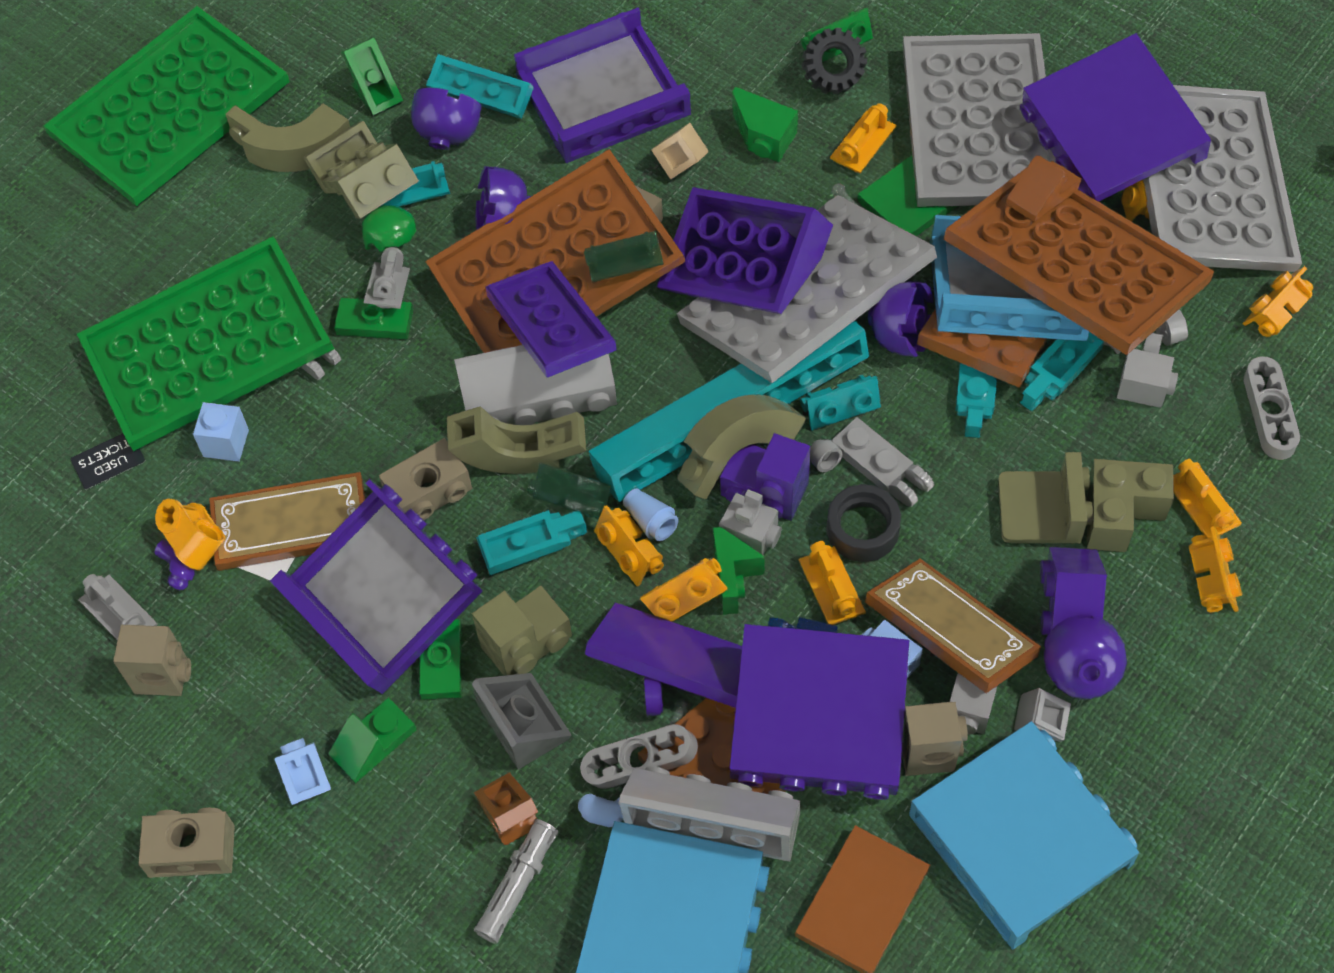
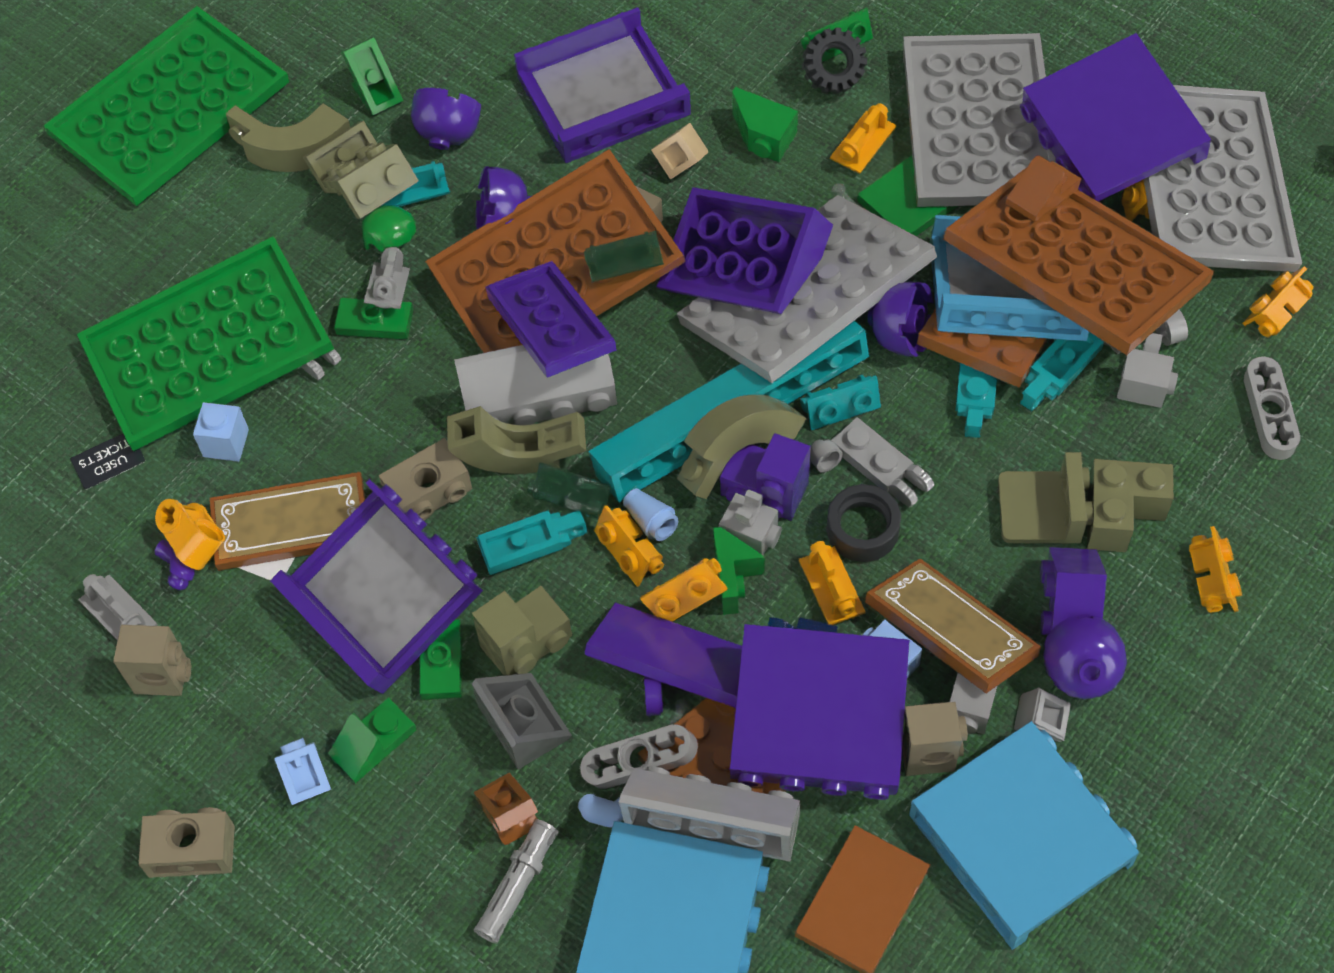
(487, 87): teal plate -> none
(1203, 500): light orange hinge -> none

